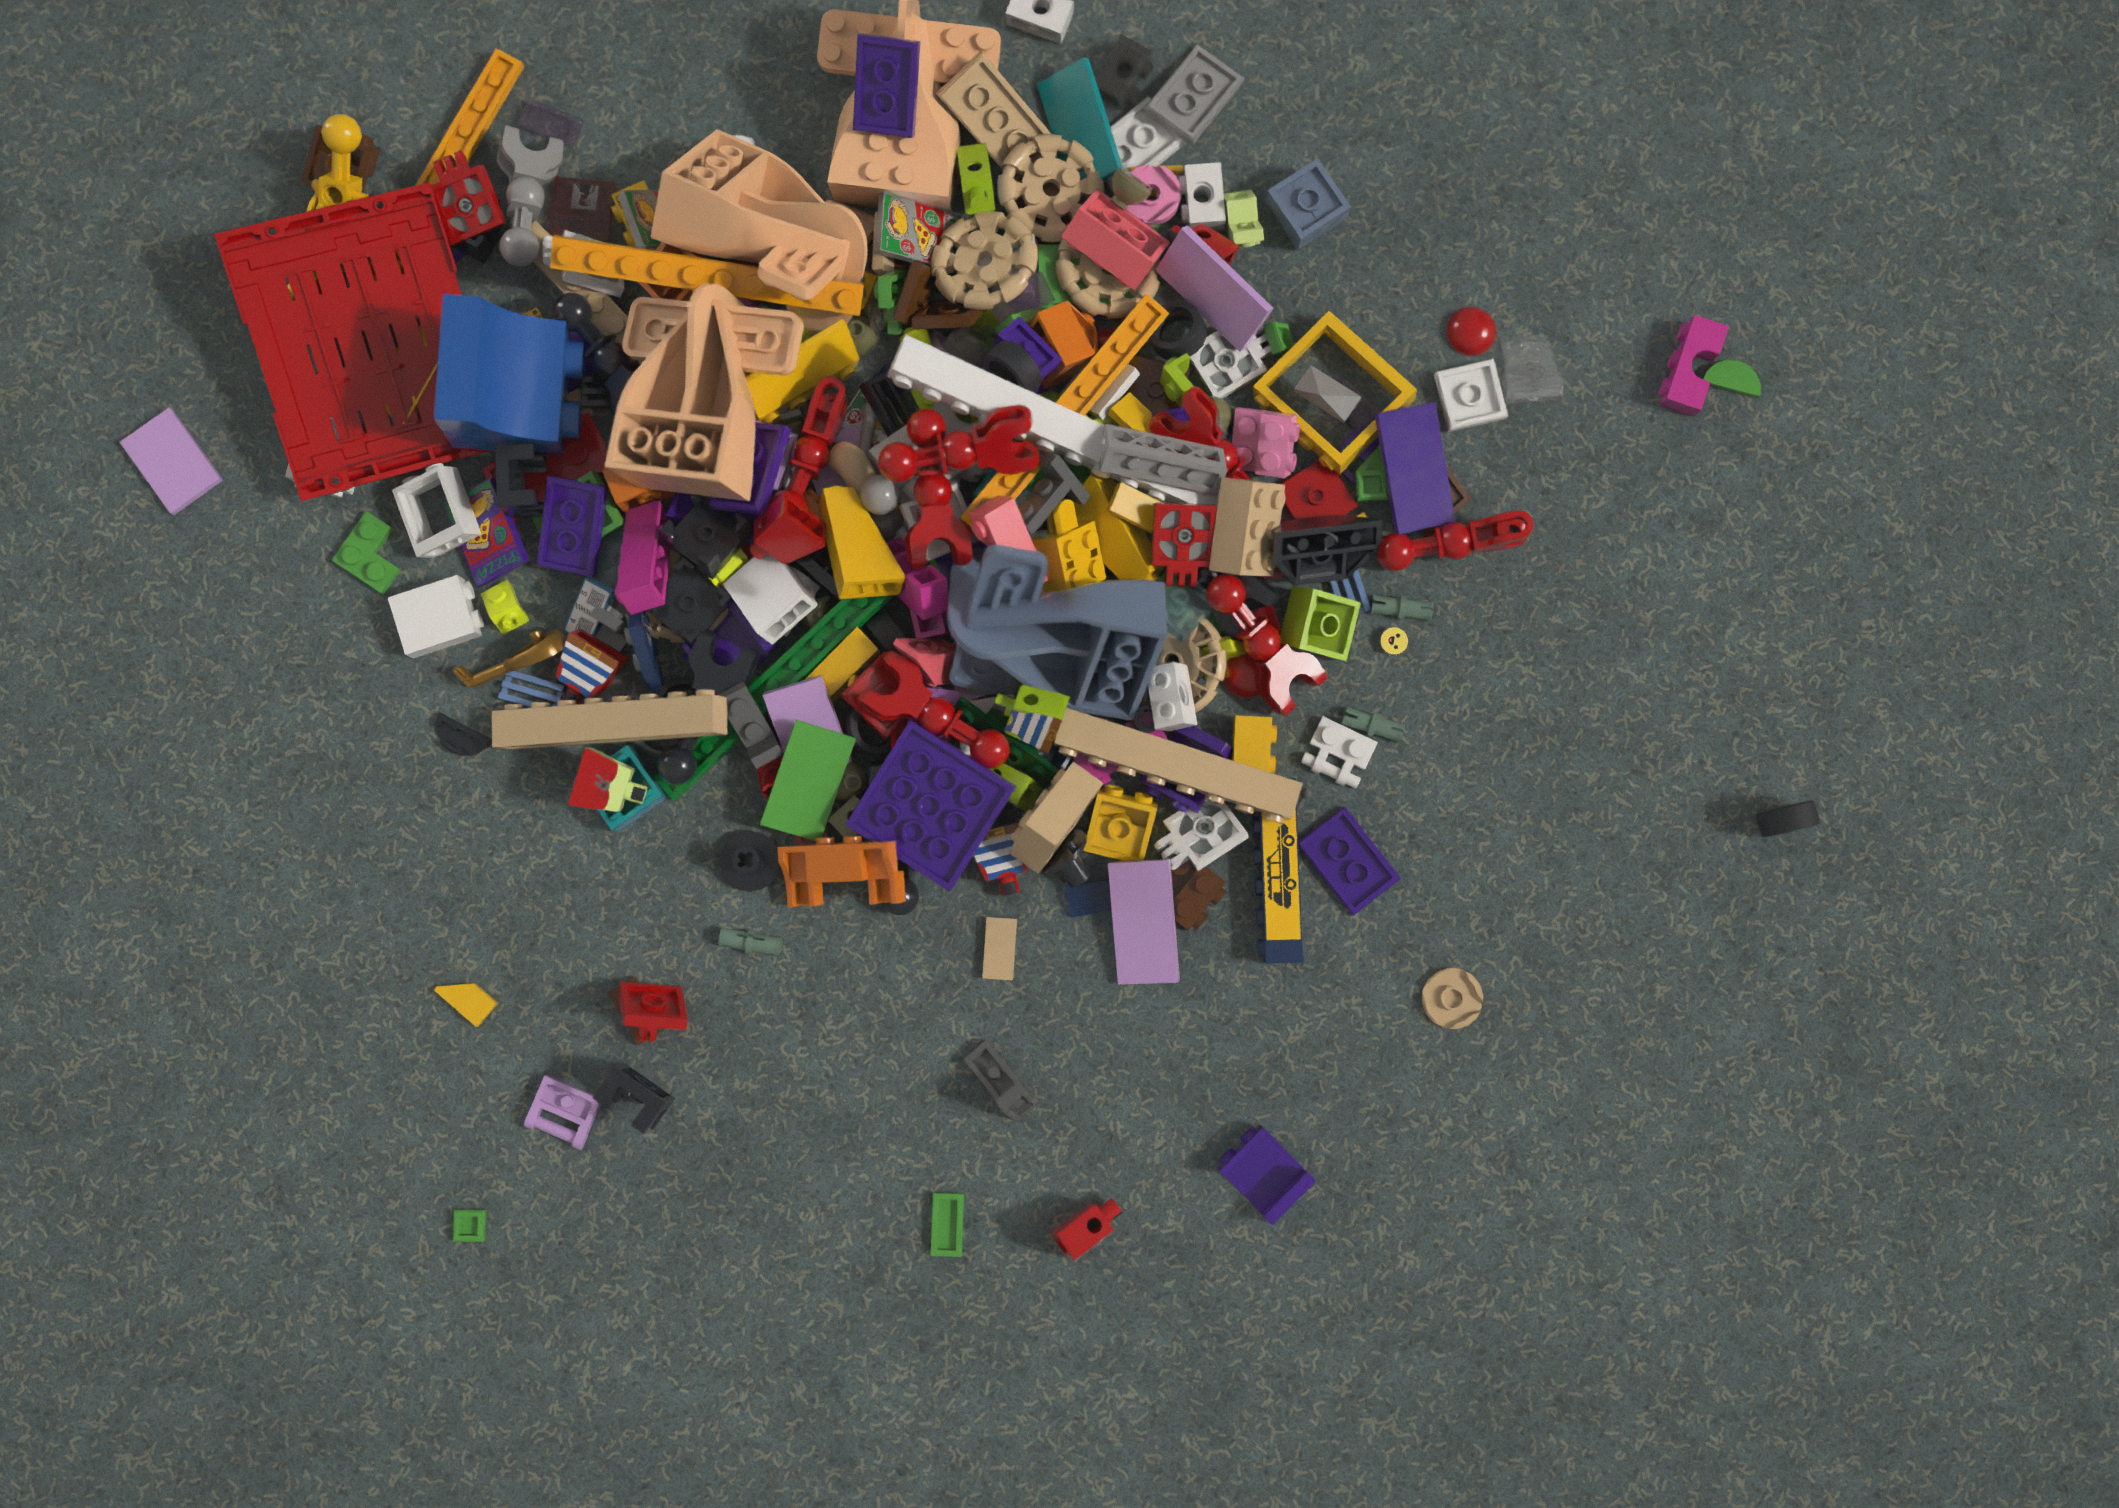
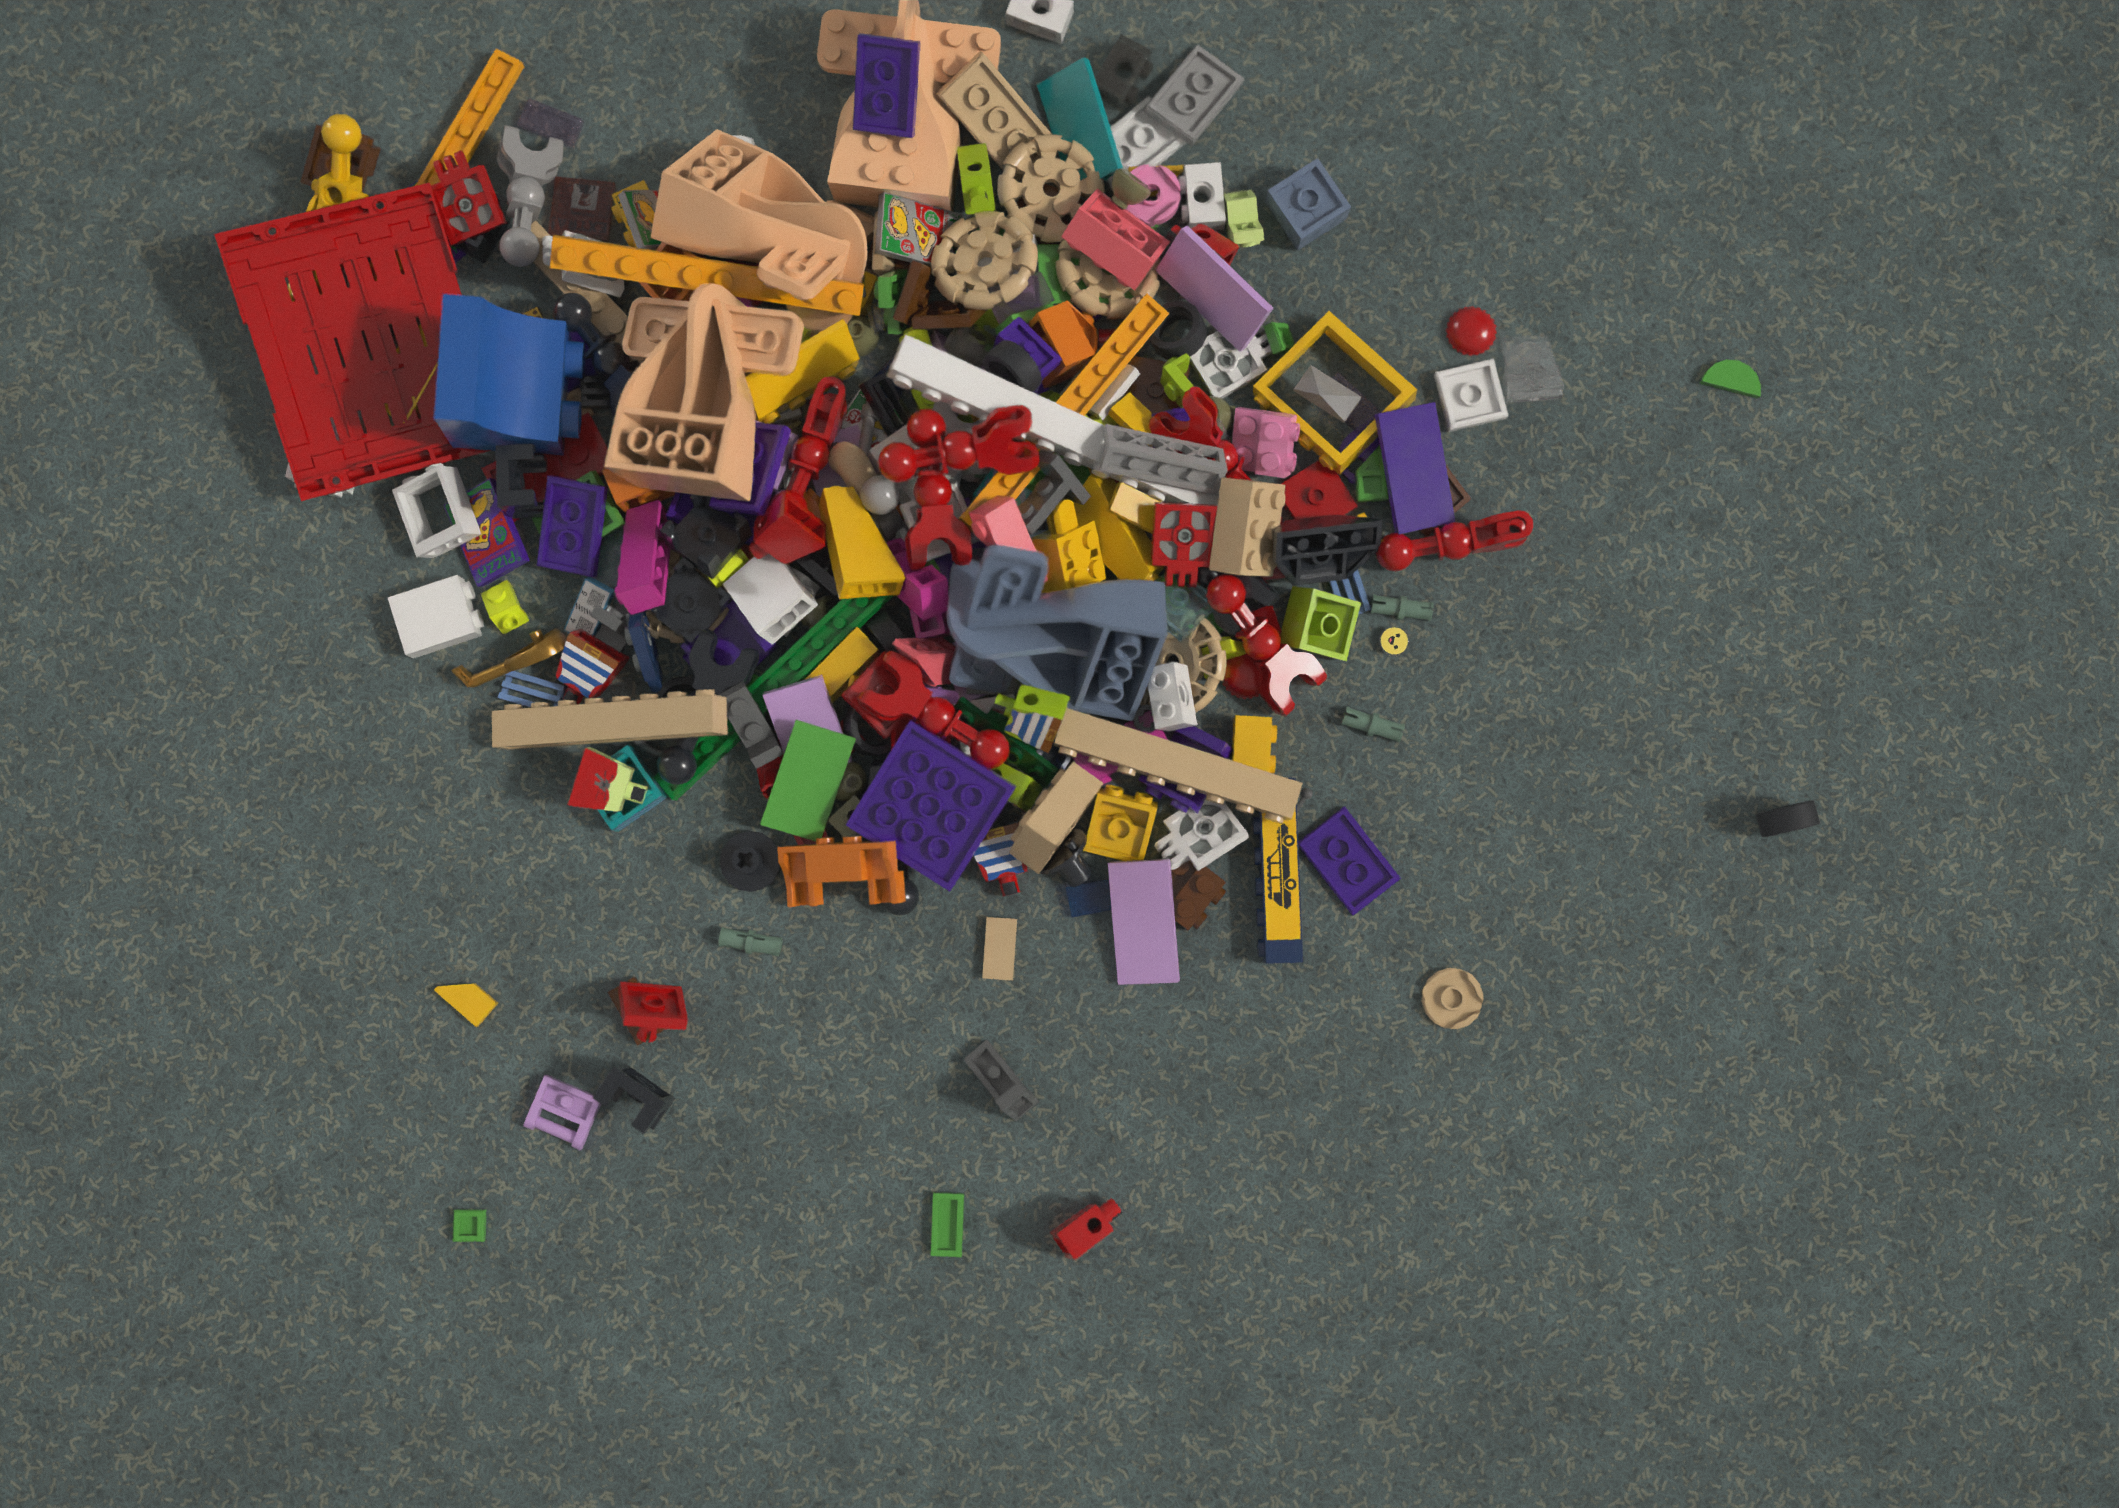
(171, 461): lavender tile -> none
(360, 557): bright green plate -> none
(459, 737): black tile -> none
(1265, 1173): dark purple panel -> none
(1342, 743): white plate -> none
(1683, 389): dark pink arch -> none

